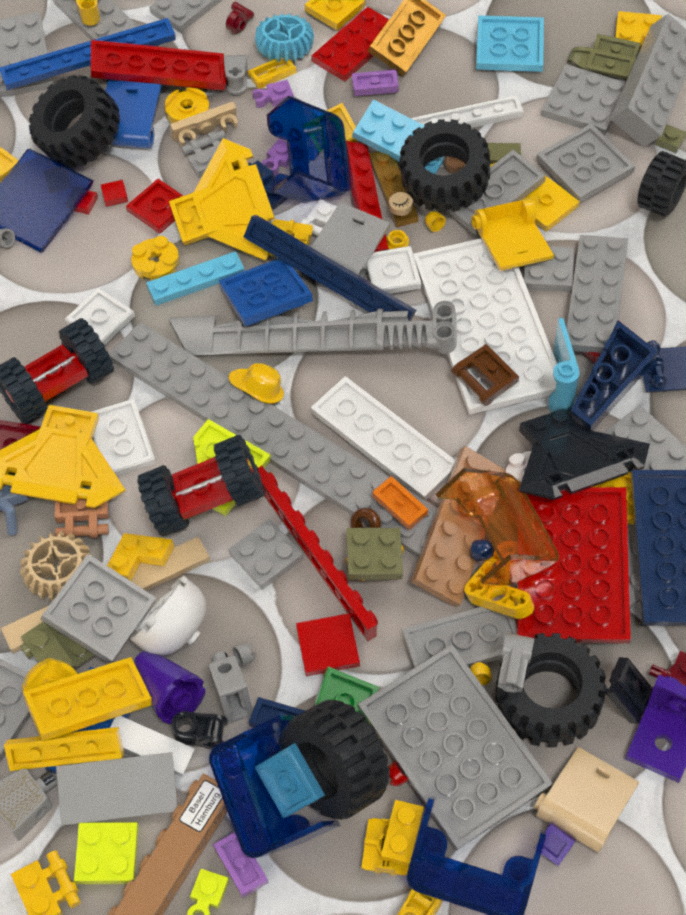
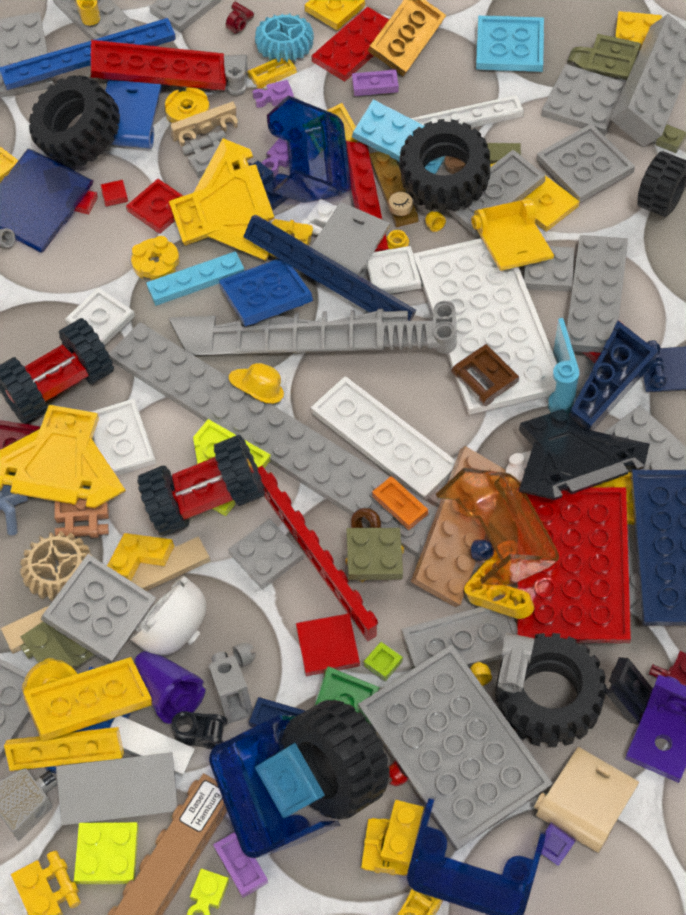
(383, 661): none -> lime plate

